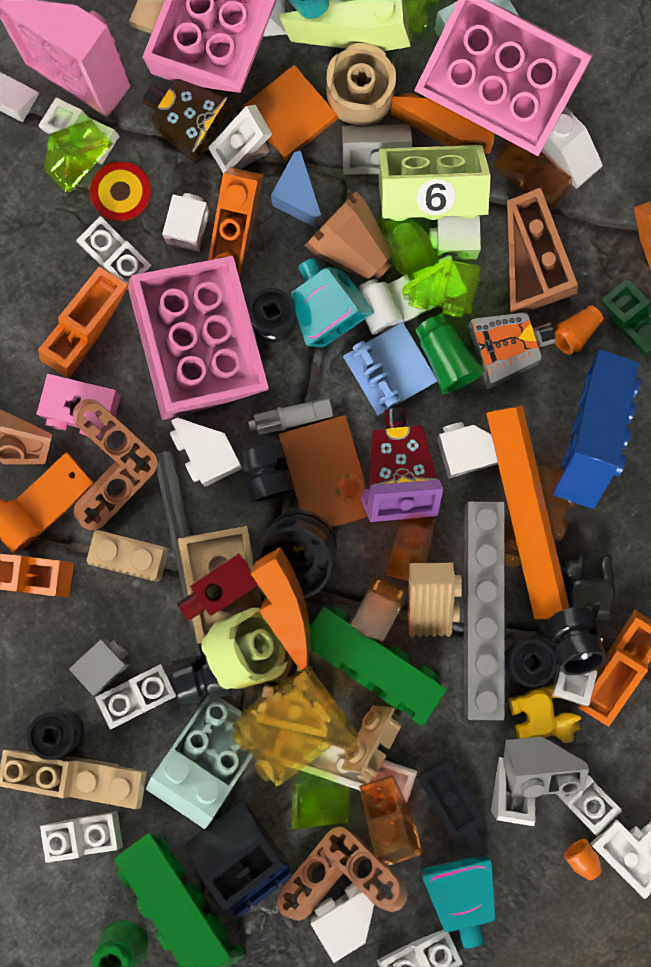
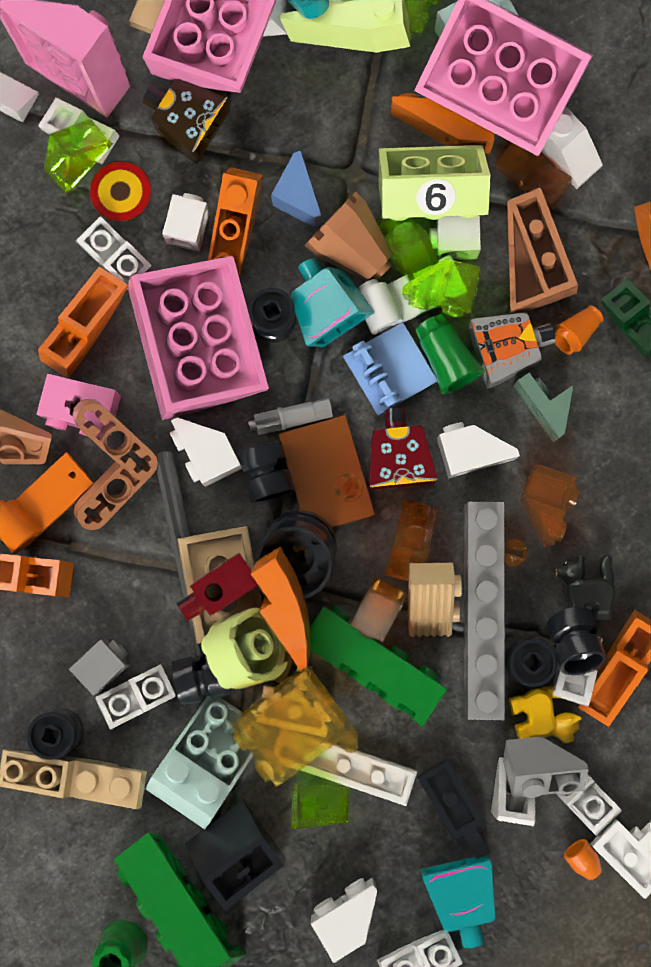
(81, 836): white slope -> none
(127, 556): tan brick -> none
(242, 140): white slope -> none
(262, 891): dark blue axle -> none
(292, 112): orange tile -> none
(336, 864): nougat beam -> none
(361, 65): tan brick -> none
(363, 143): light grey panel -> none
(377, 728): tan hinge -> none
(389, 821): clear orange slope -> none
(402, 500): medium lavender panel -> none
(528, 511): orange tile -> none
(550, 414): none -> sand green slope
(599, 429): blue wedge -> none

